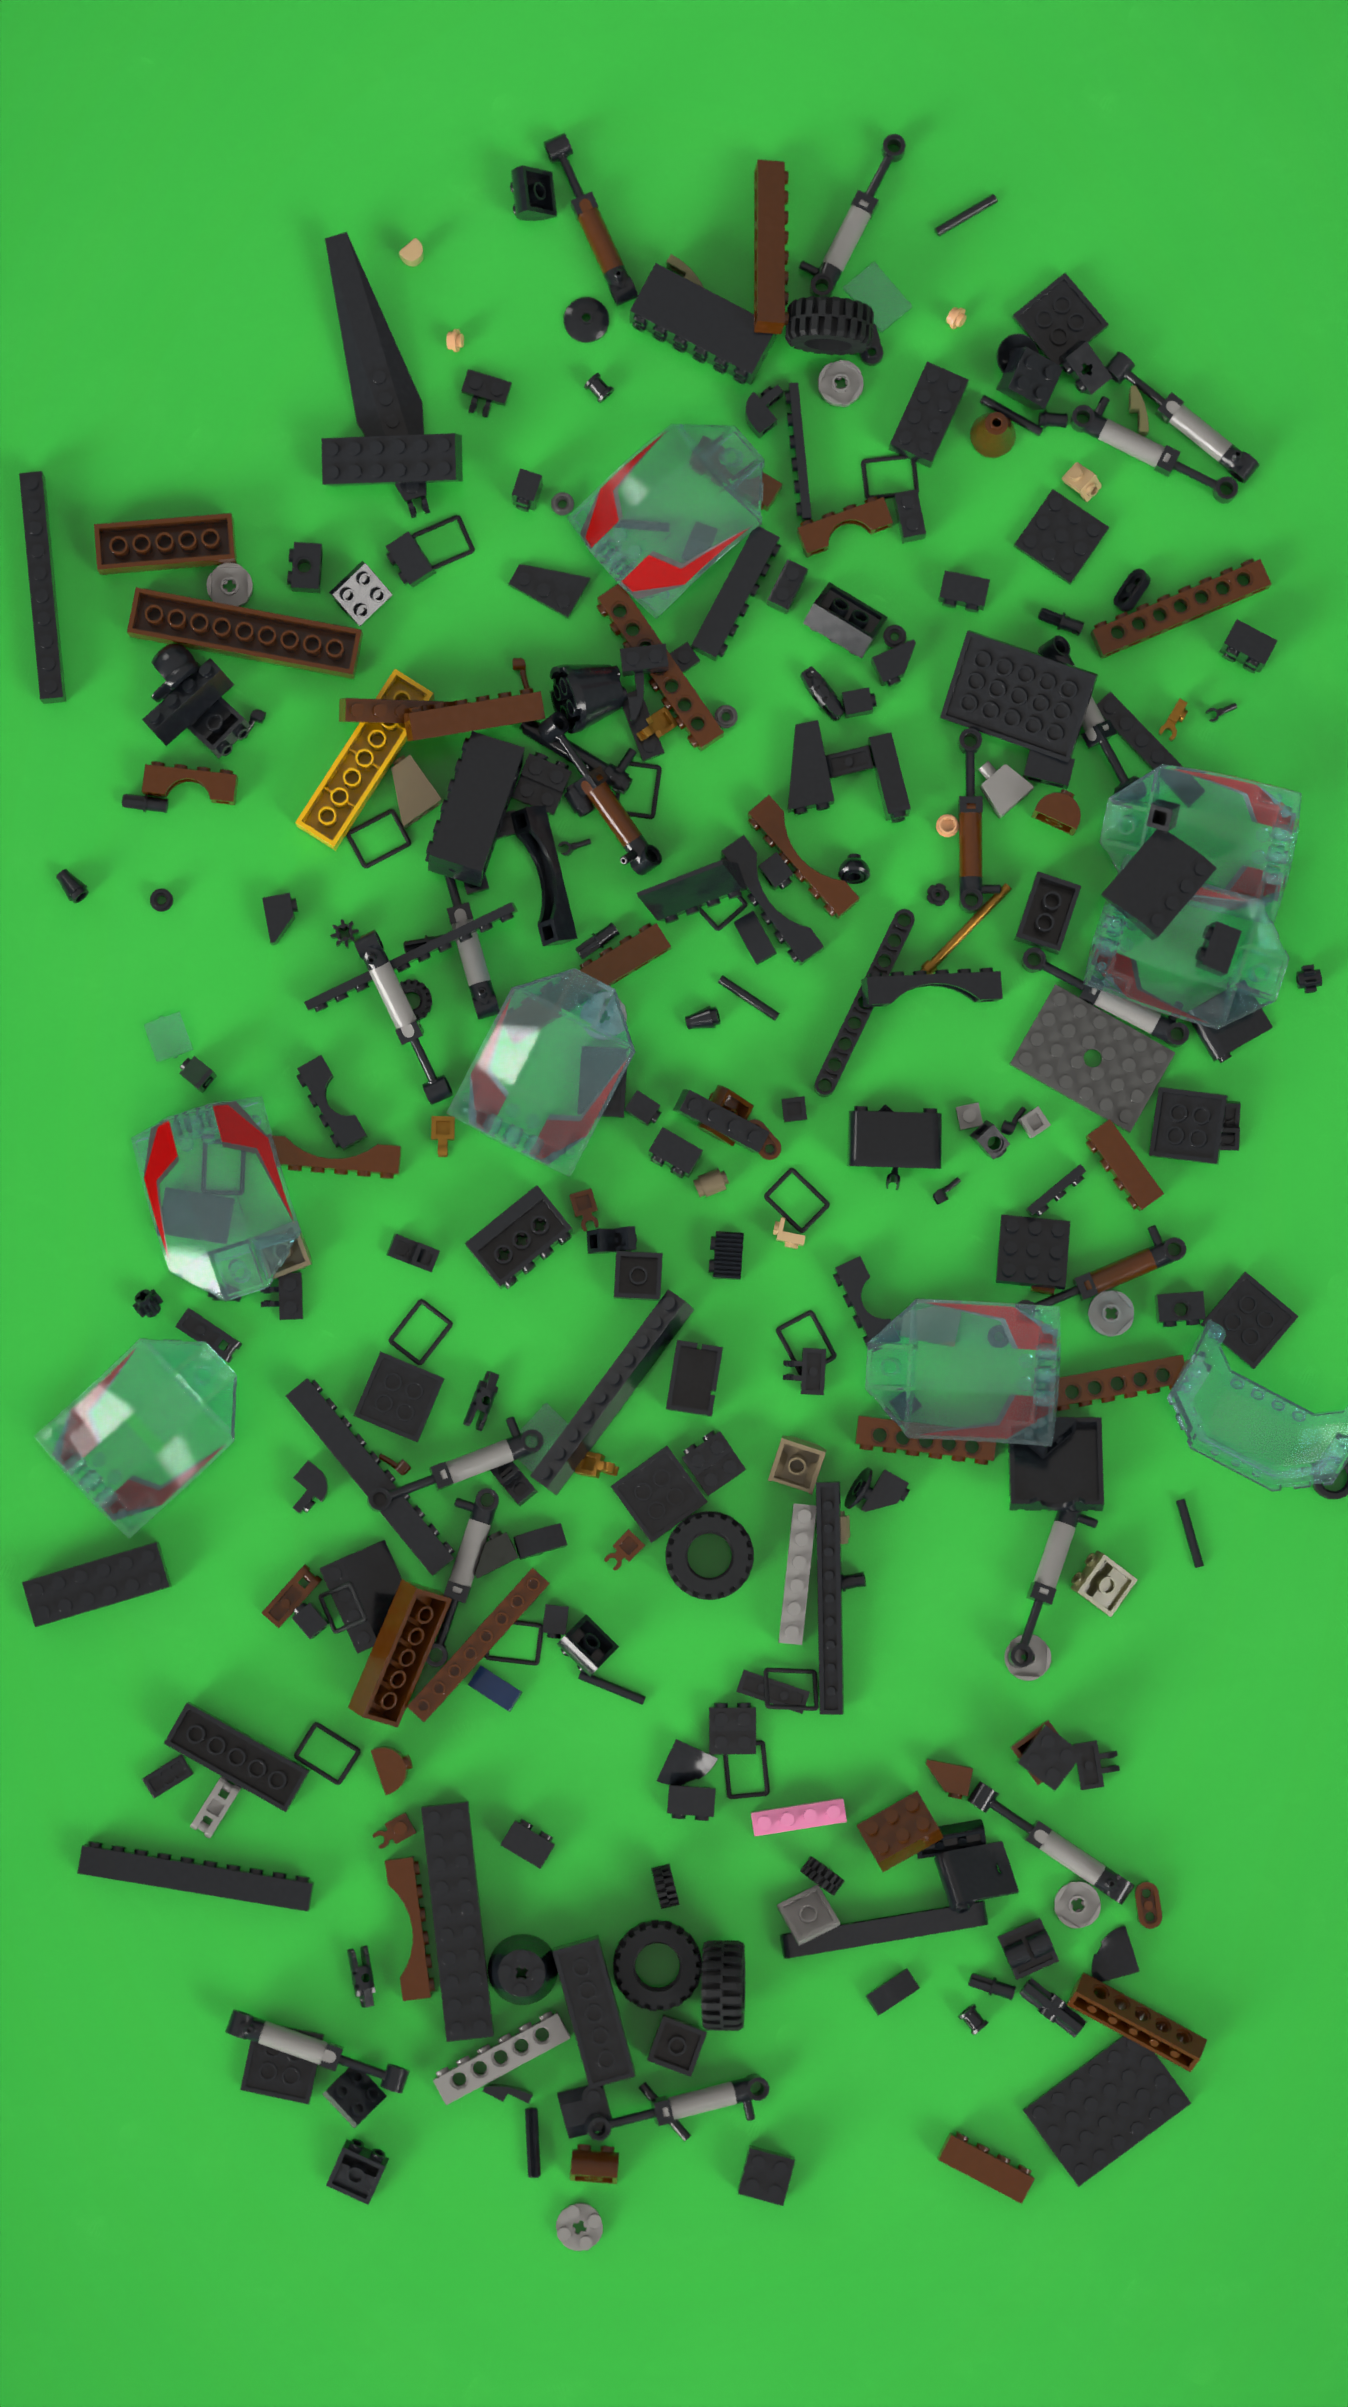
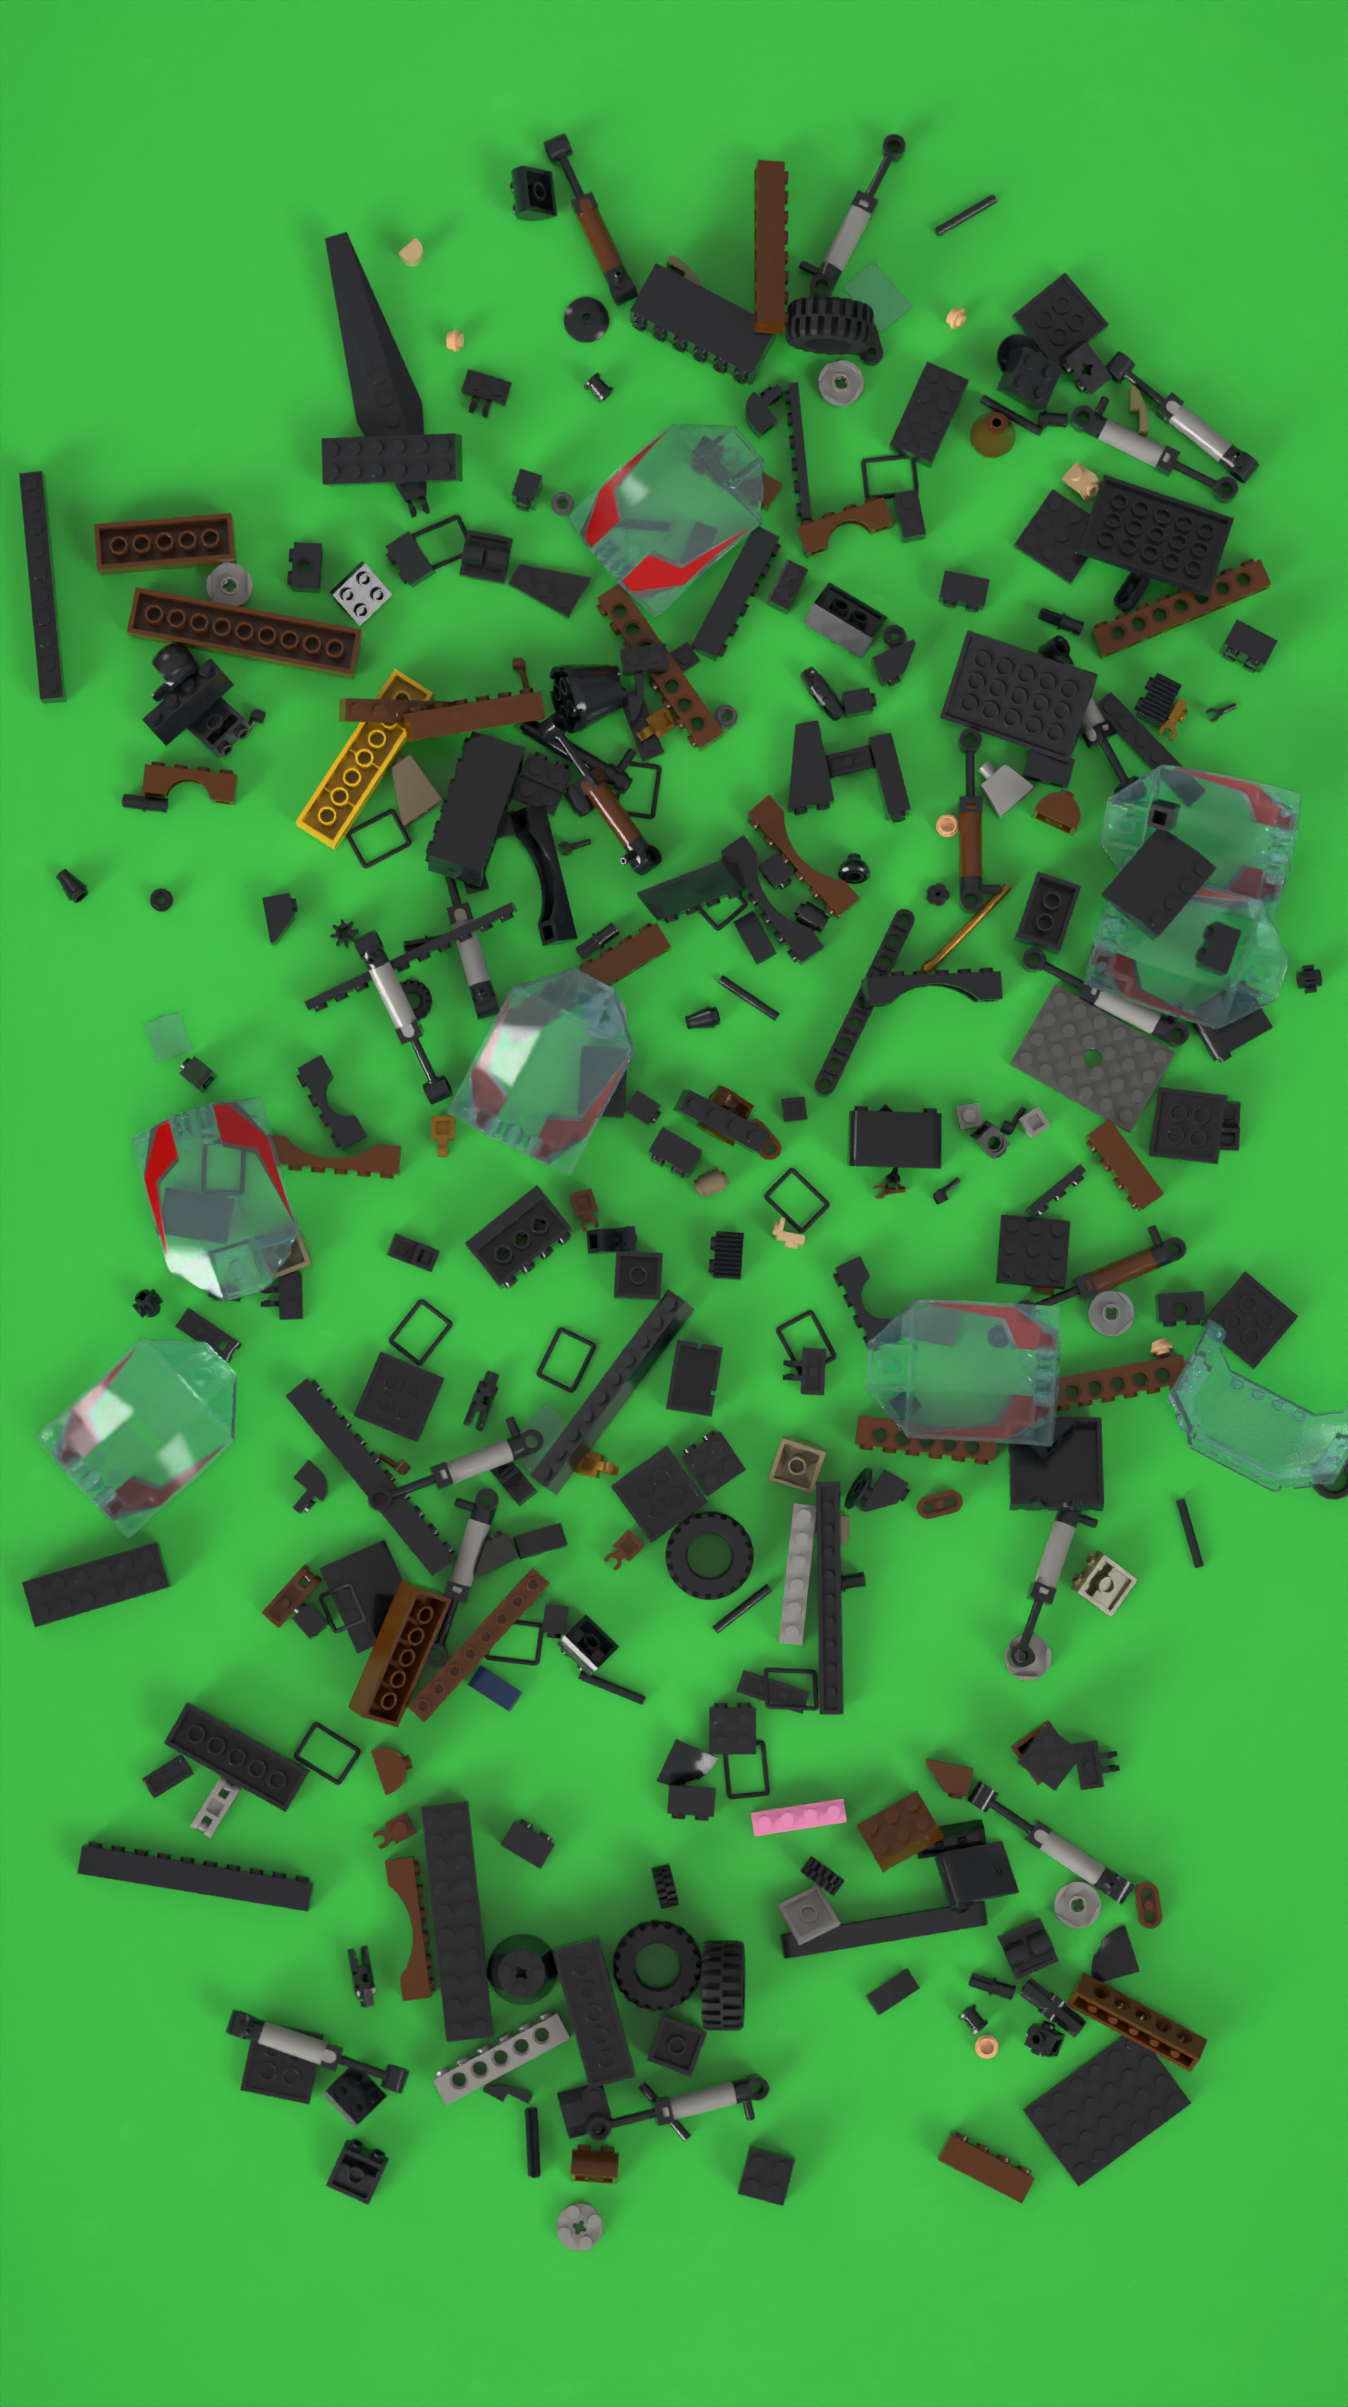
(486, 557): none -> black plate
(581, 1372): none -> black piece
(742, 1608): none -> black bar
(811, 916): none -> black brick
(888, 1191): none -> reddish brown hand
(939, 1504): none -> reddish brown plate
(986, 2046): none -> light nougat plate
(1044, 2039): none -> black brick
(1155, 536): none -> black plate
(1158, 700): none -> black brick
(1161, 1348): none -> light nougat plate

